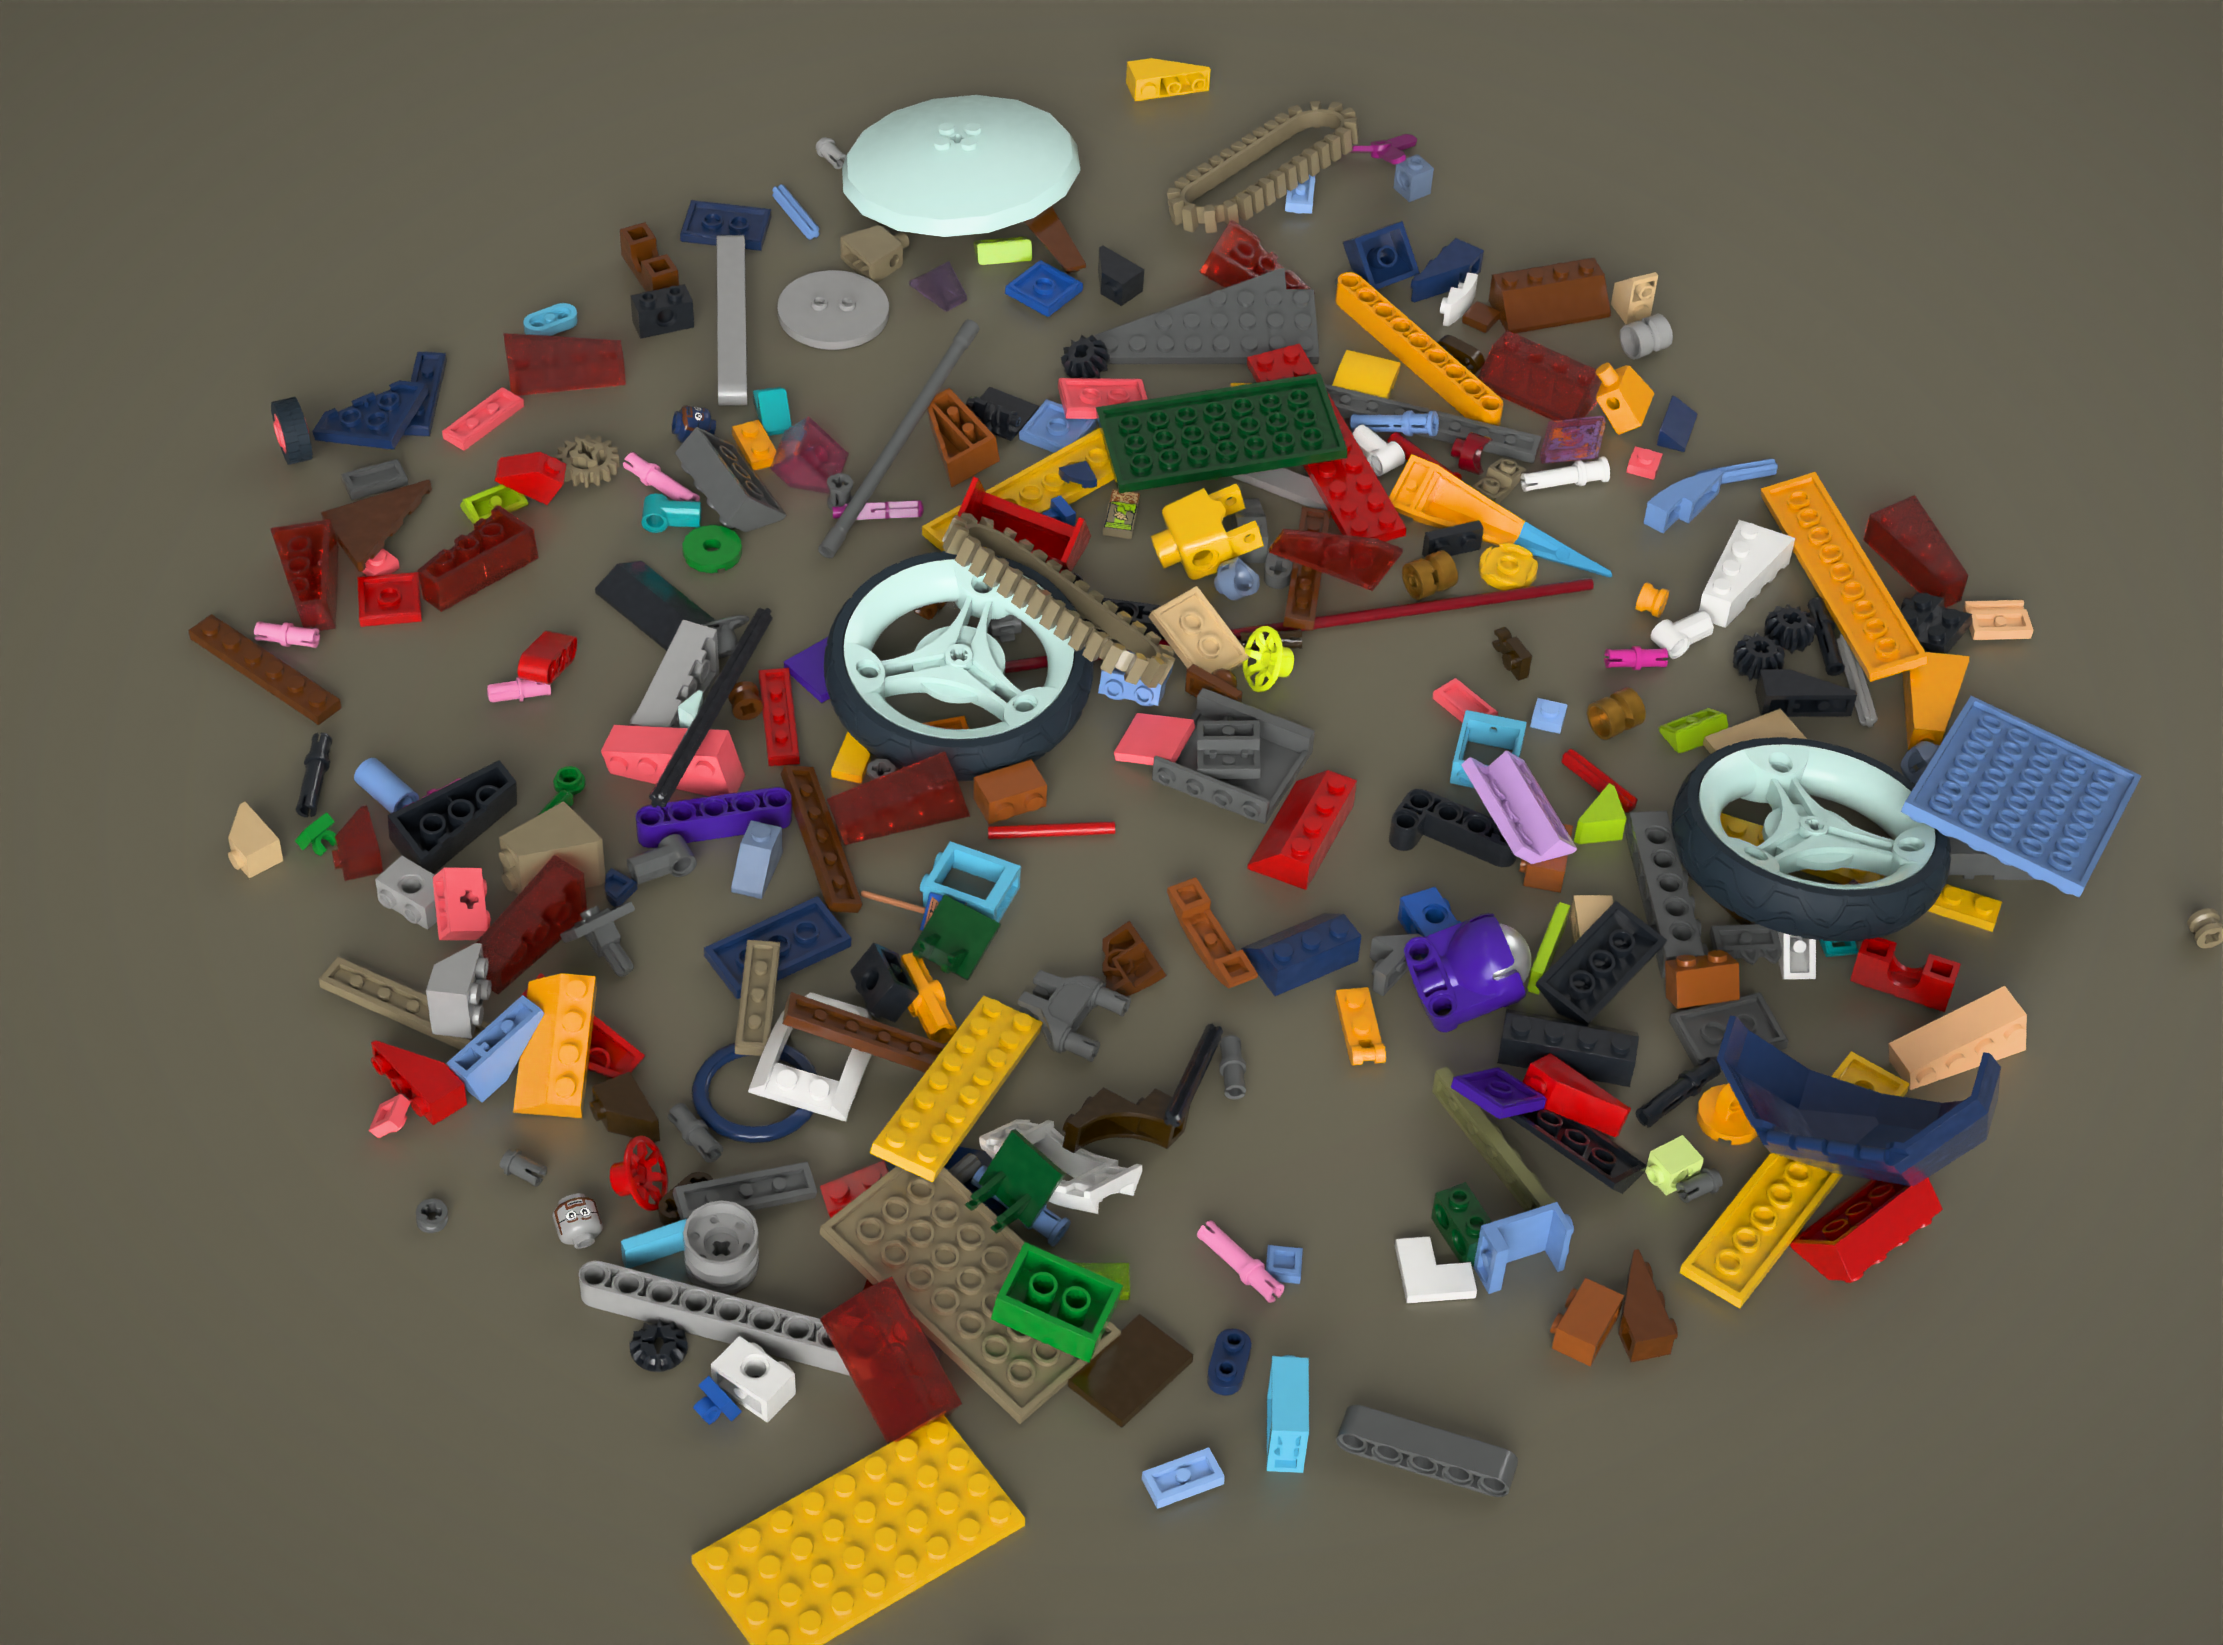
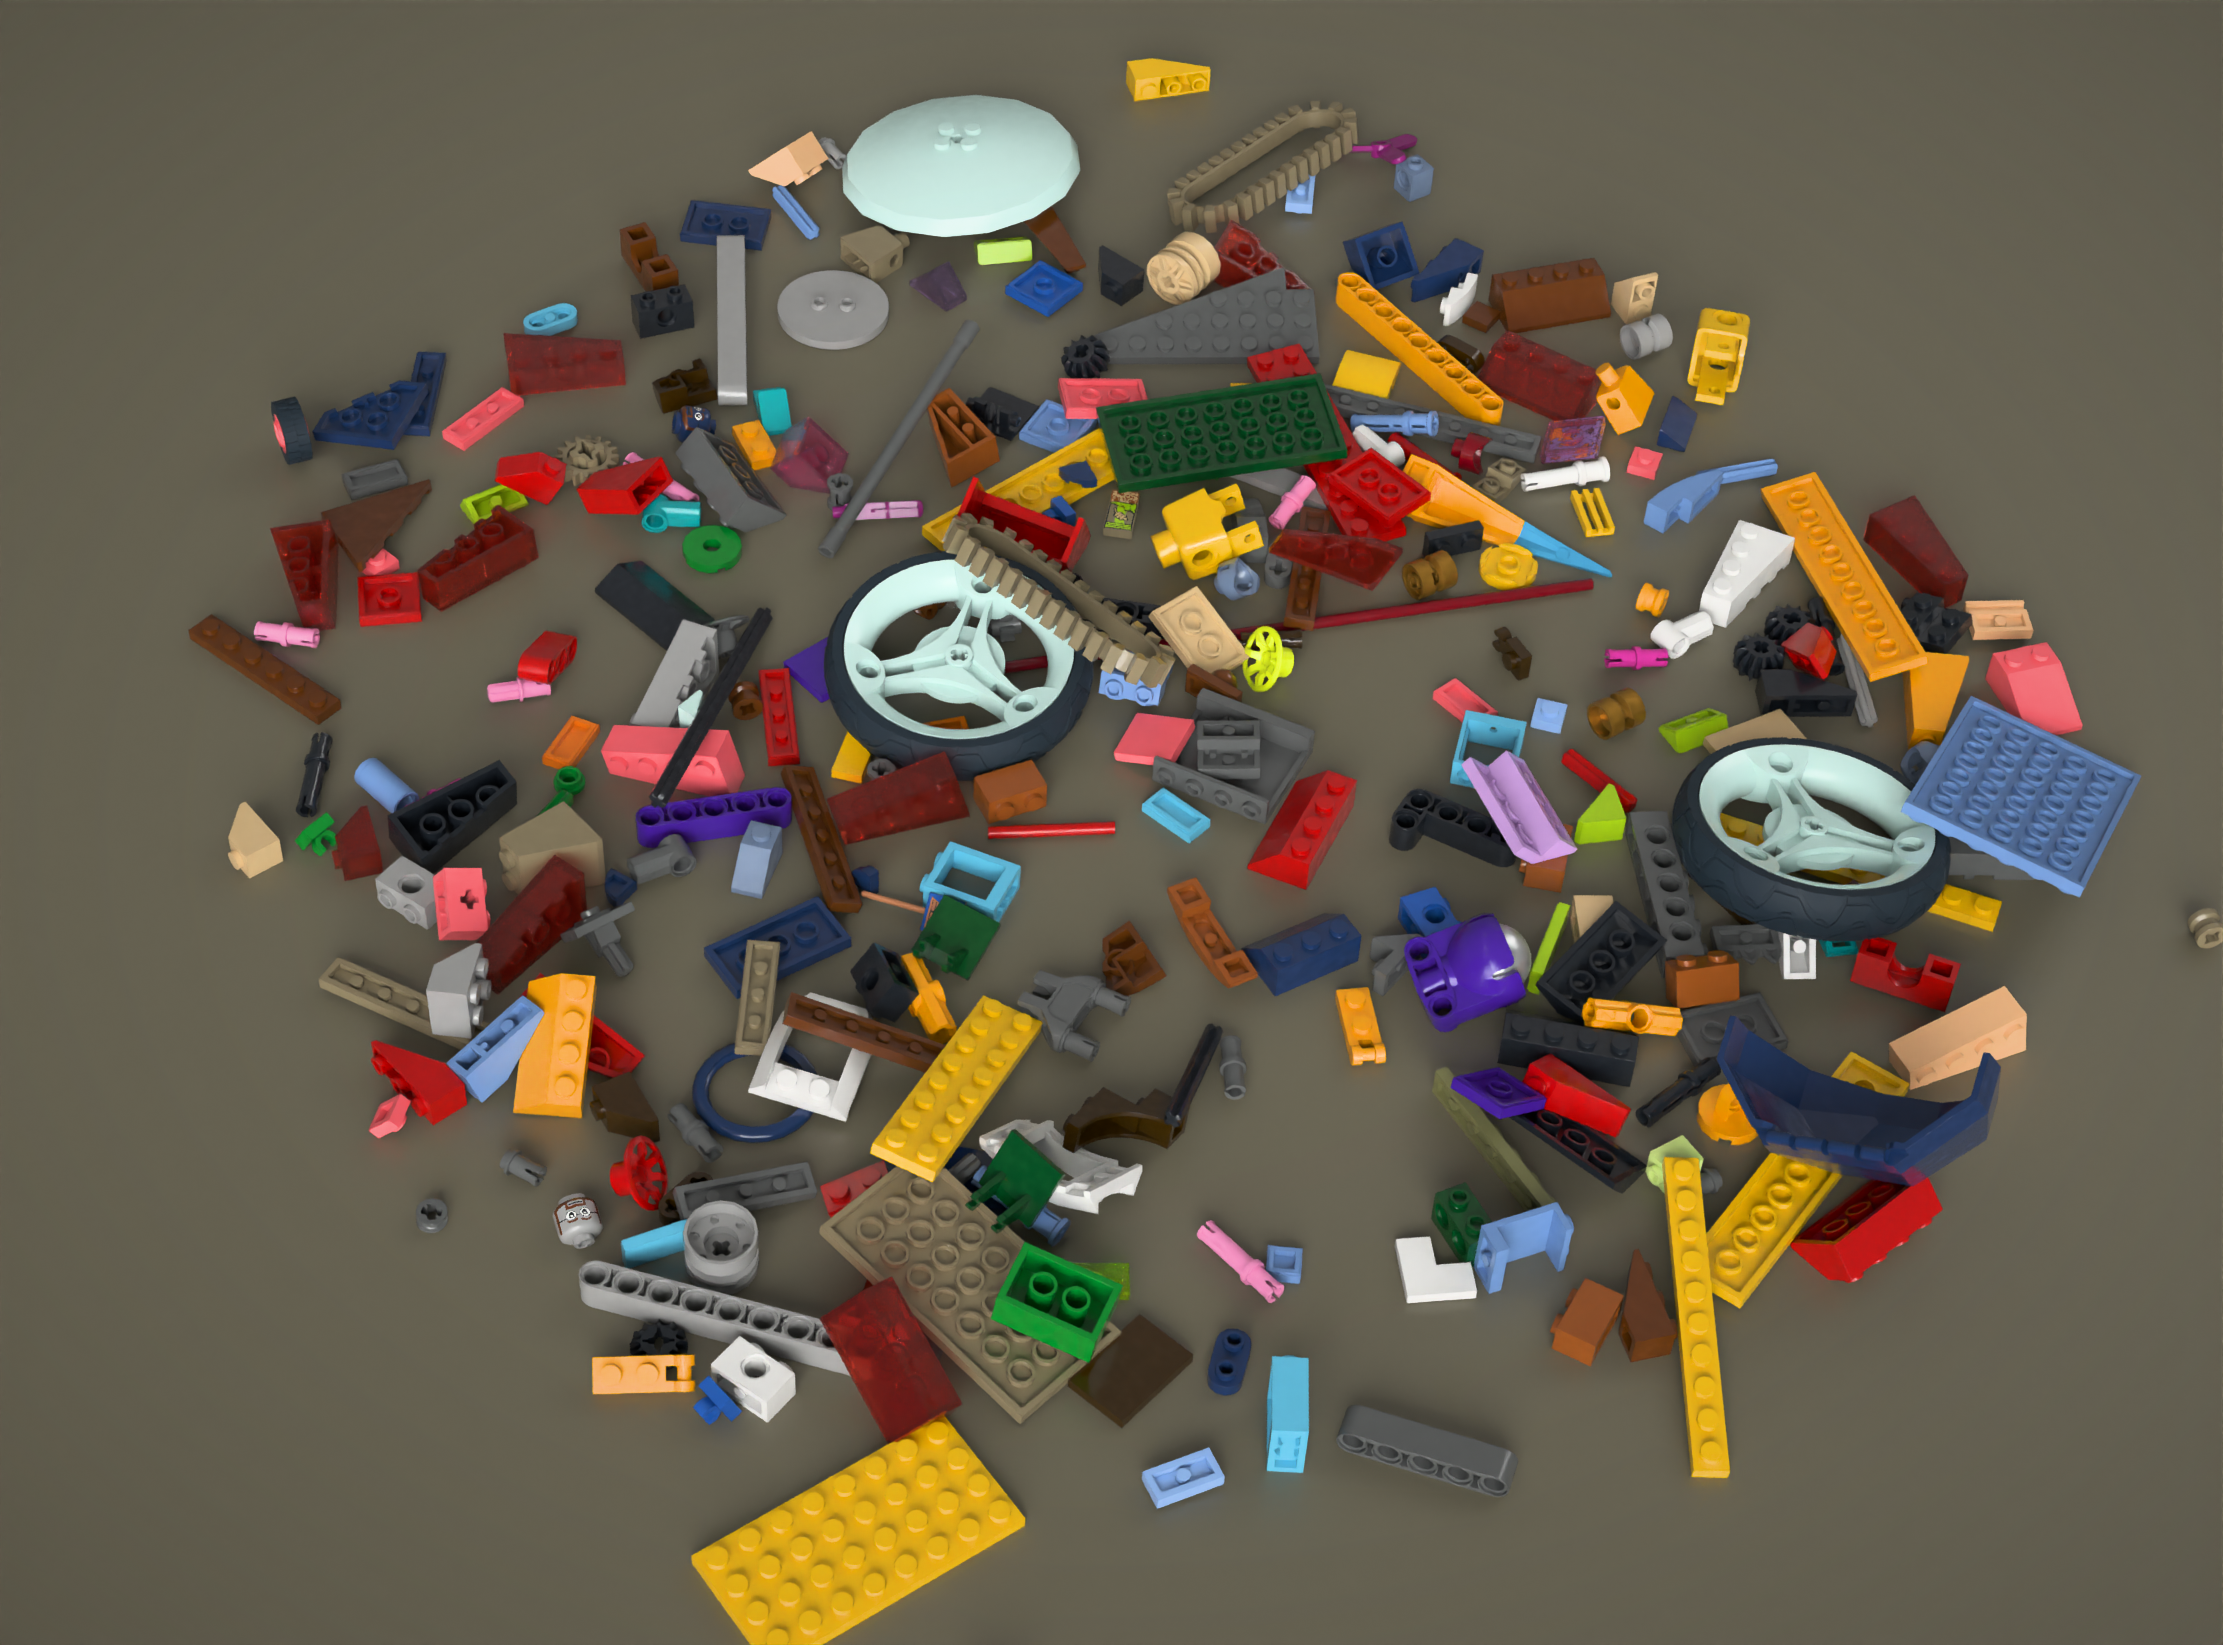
(571, 743): none -> orange tile
(625, 488): none -> red slope
(642, 1374): none -> light orange plate
(684, 388): none -> dark brown slope
(793, 162): none -> light nougat slope
(866, 878): none -> dark blue tile
(1176, 815): none -> medium azure tile
(1183, 268): none -> tan wheel
(1292, 502): none -> bright pink pin
(1379, 487): none -> red tile
(1598, 499): none -> yellow tile
(1617, 1016): none -> light orange piece
(1695, 1318): none -> yellow plate
(1722, 342): none -> yellow piece
(1811, 650): none -> red slope
(2034, 688): none -> coral slope

